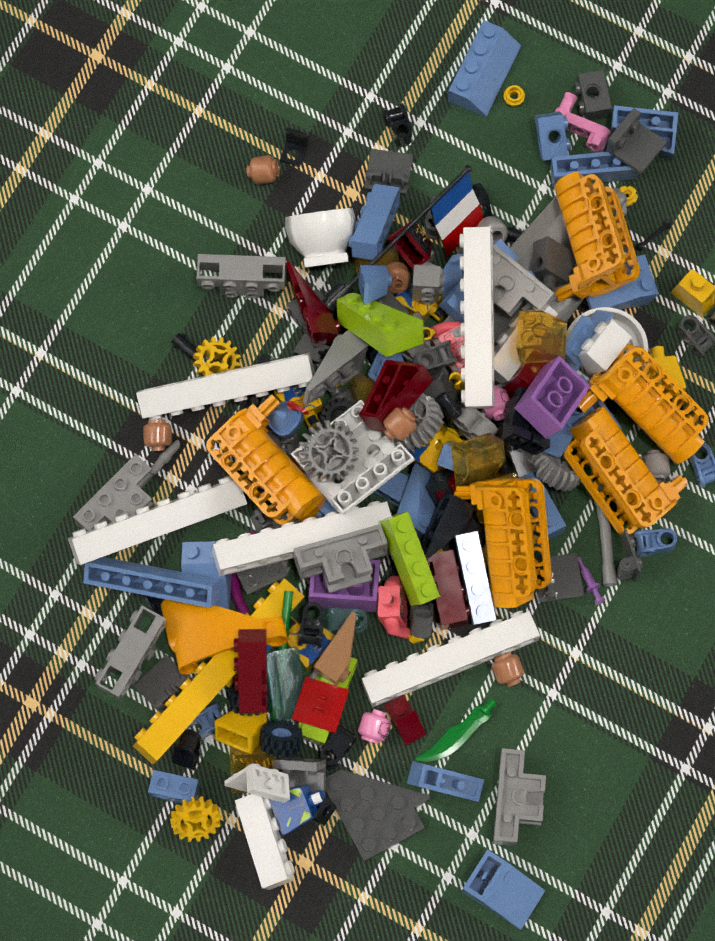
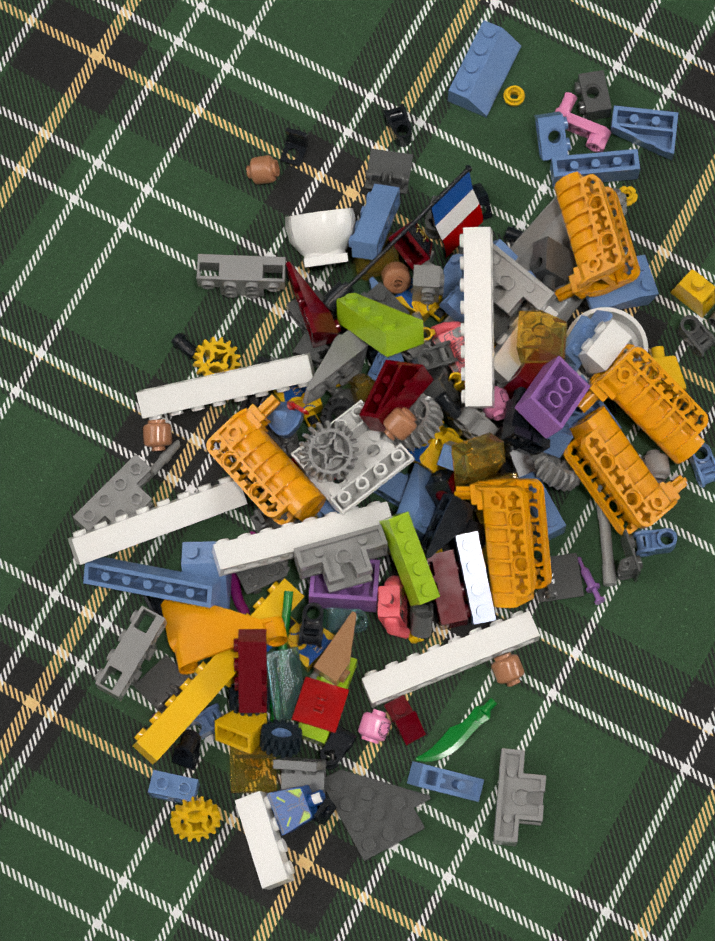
(261, 782): white bracket -> none
(374, 282): medium blue slope -> none
(498, 227): light grey head -> none
(503, 890): medium blue slope -> none
(635, 143): dark grey bracket -> none
(666, 225): black hinge -> none

